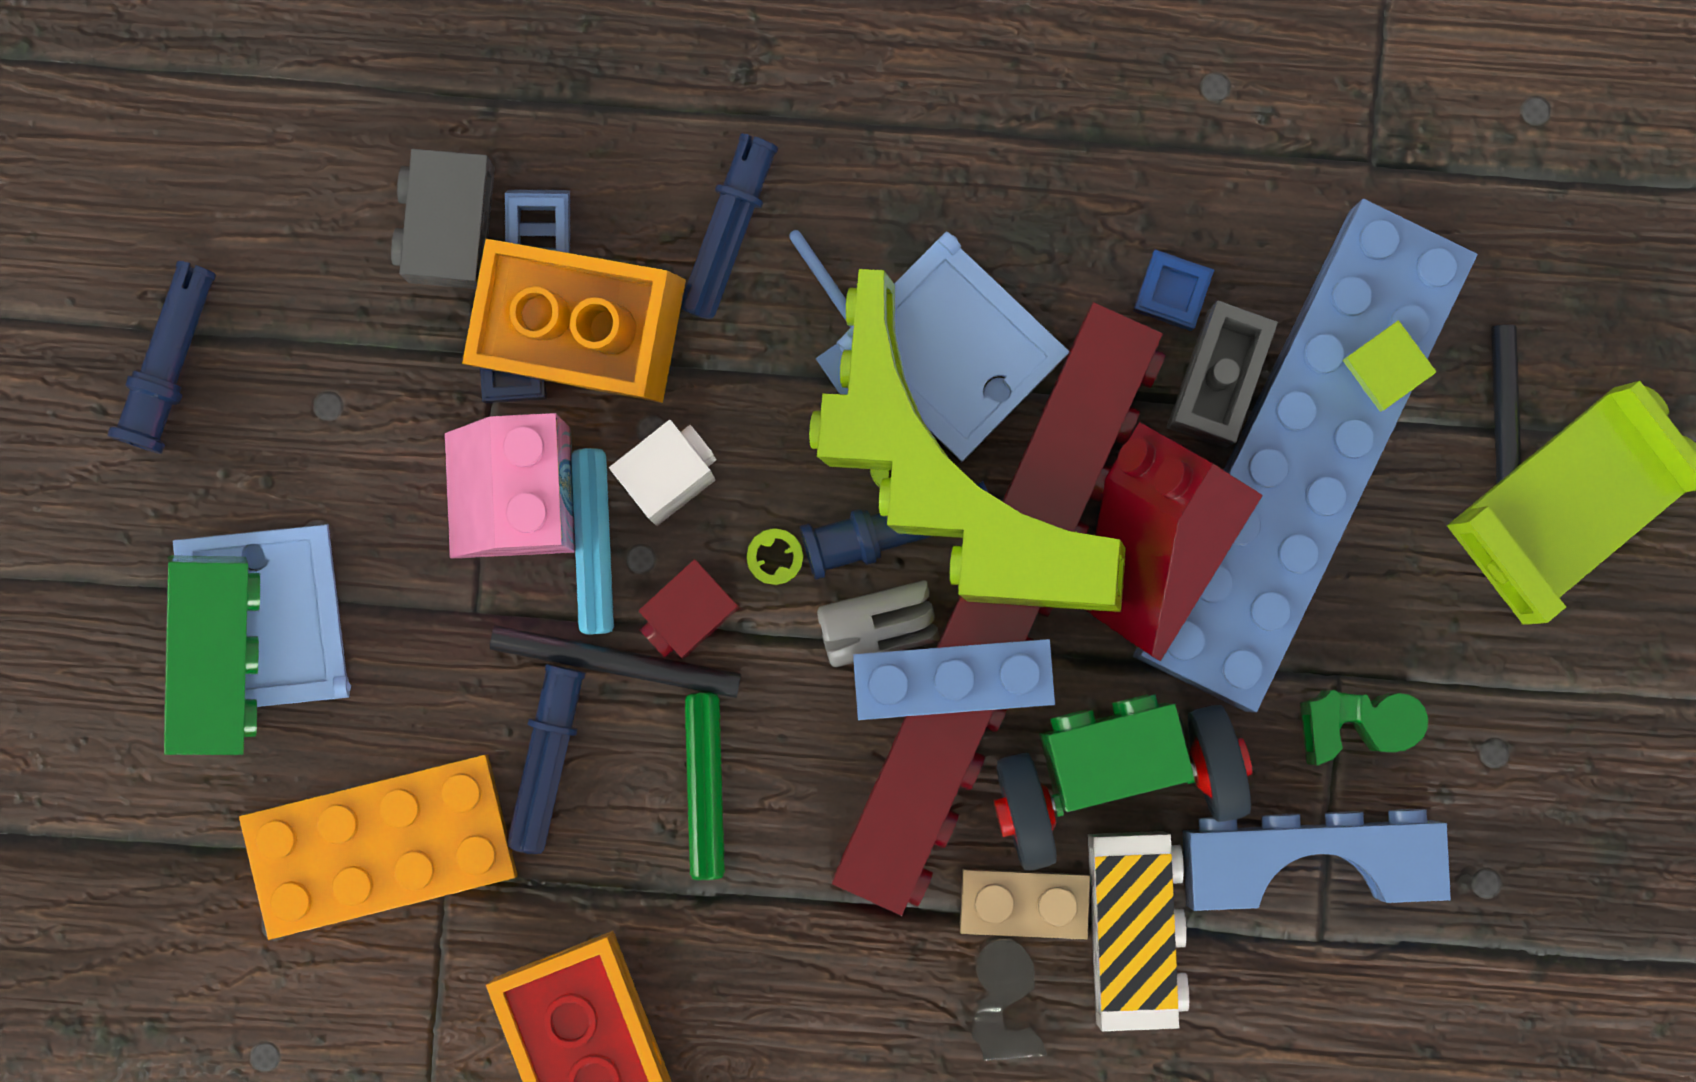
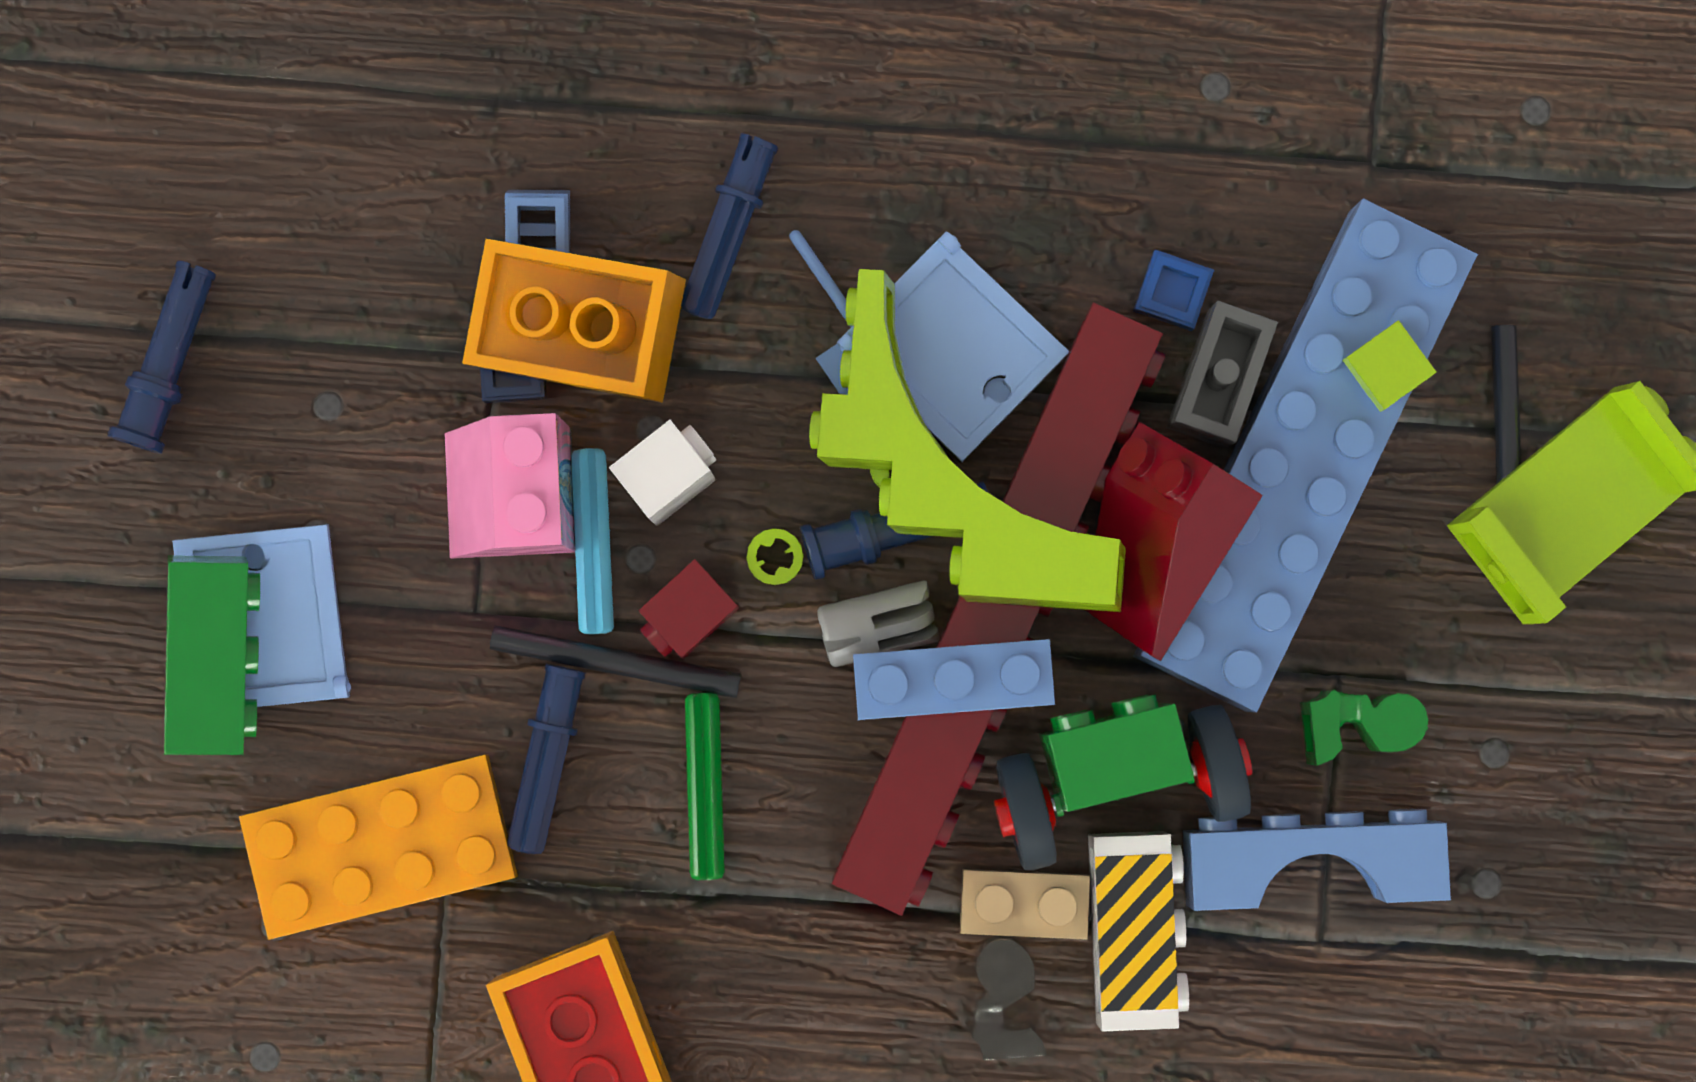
(444, 217): dark grey brick -> none

